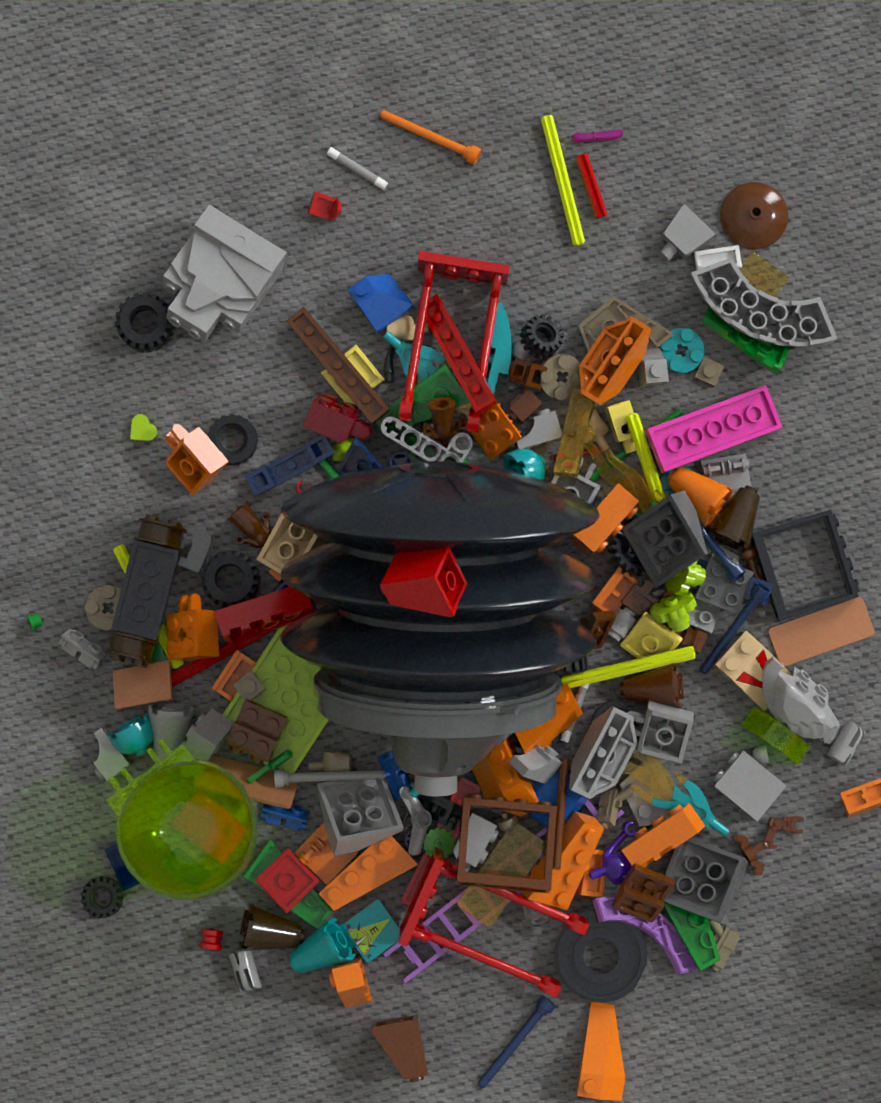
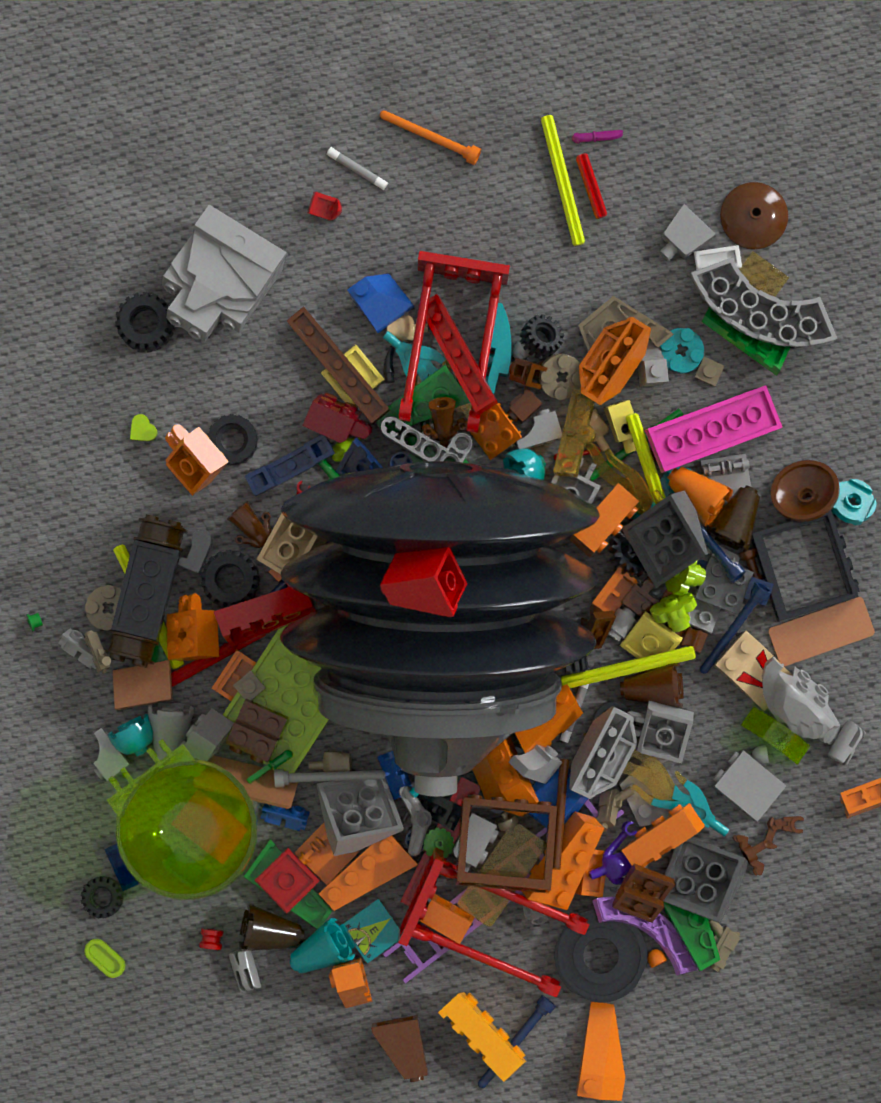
(99, 658): none -> dark tan piece
(104, 958): none -> lime tile
(447, 919): none -> orange hinge
(483, 1035): none -> light orange wedge
(656, 958): none -> orange hinge
(801, 481): none -> reddish brown dish
(852, 513): none -> plate

